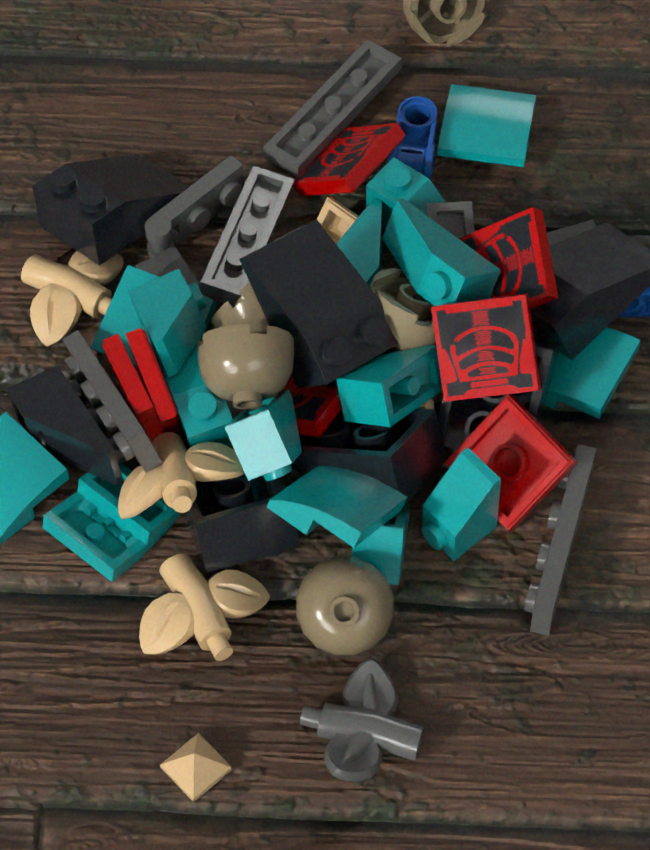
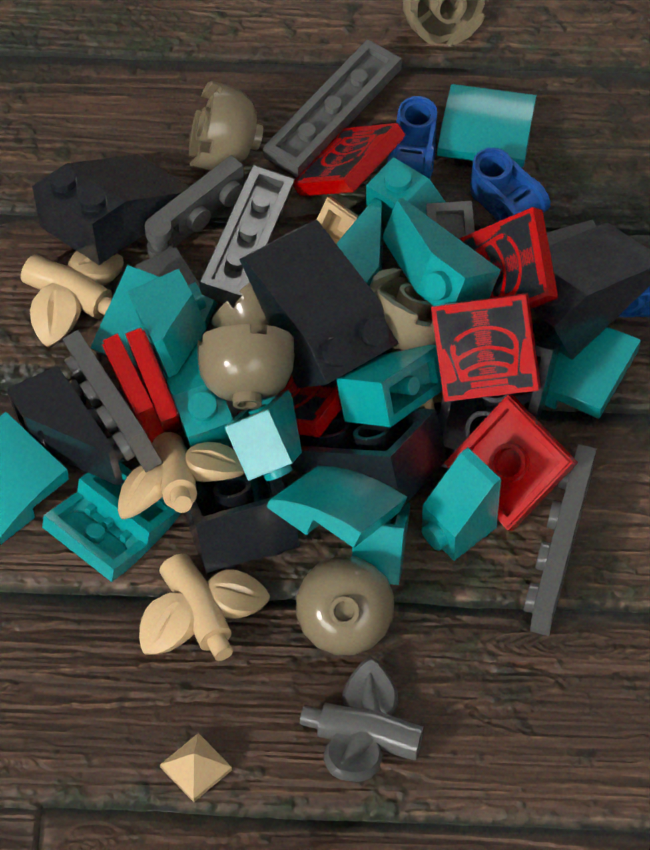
(223, 127): none -> dark tan cylinder
(508, 189): none -> blue piece

